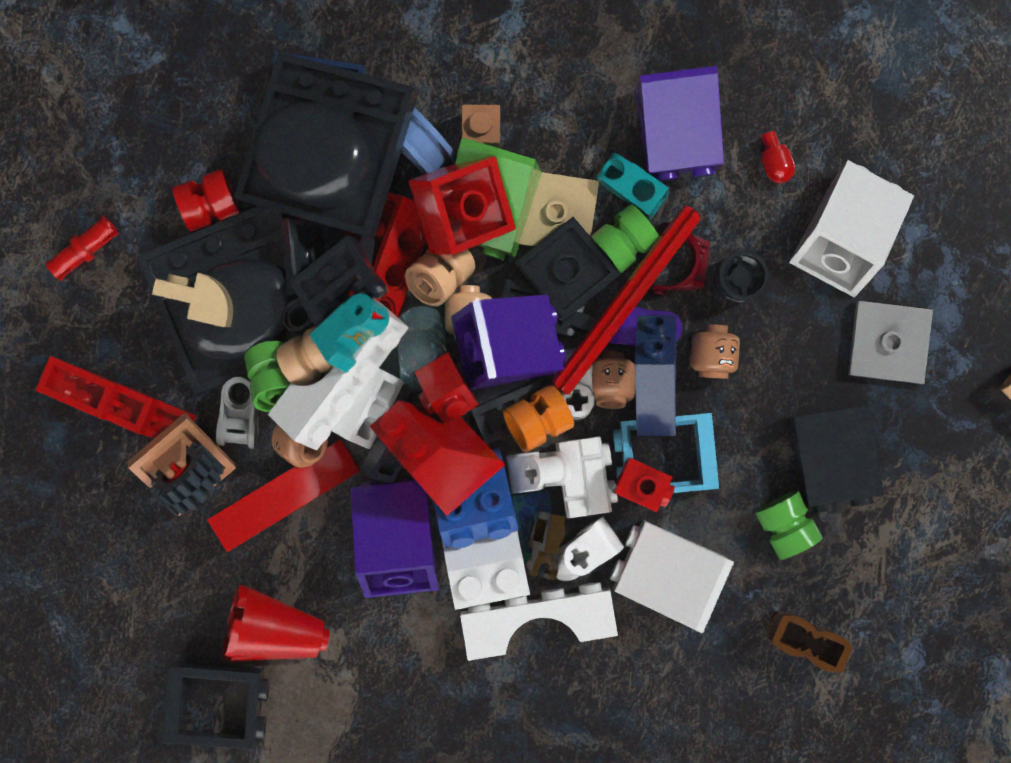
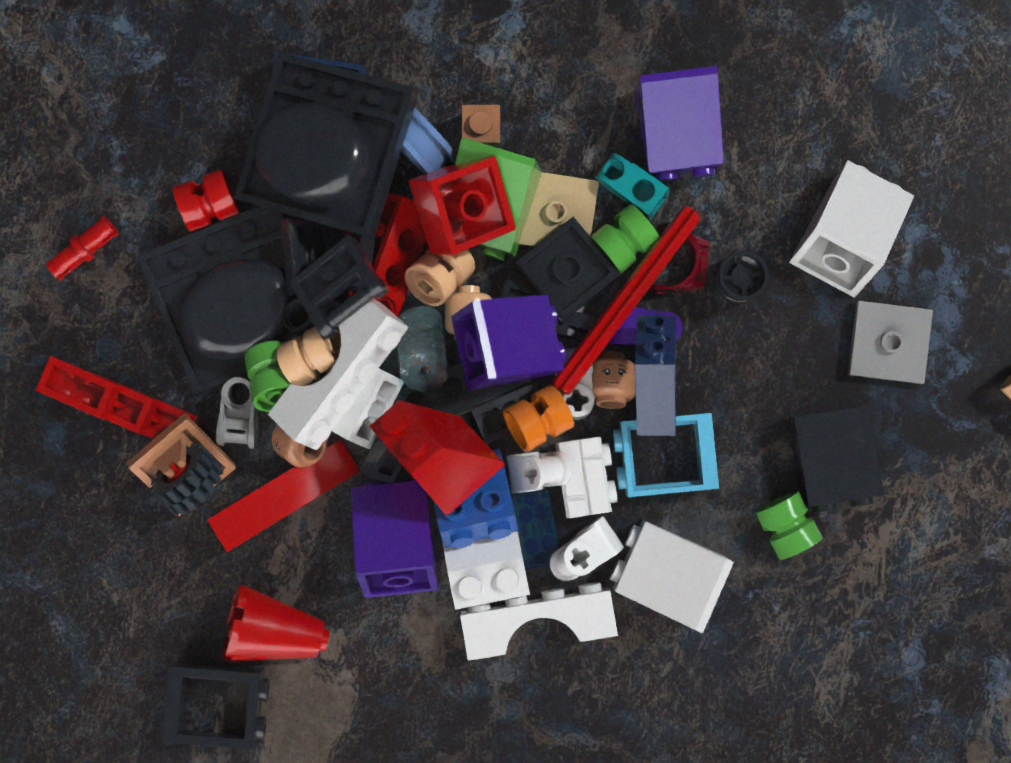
(207, 298): tan brick -> none
(349, 329): teal leg -> none
(445, 389): red brick -> none
(544, 539): dark brown plate -> none
(644, 485): red brick -> none
(714, 352): nougat head -> none
(777, 159): red cylinder -> none
(802, 639): reddish brown brick -> none

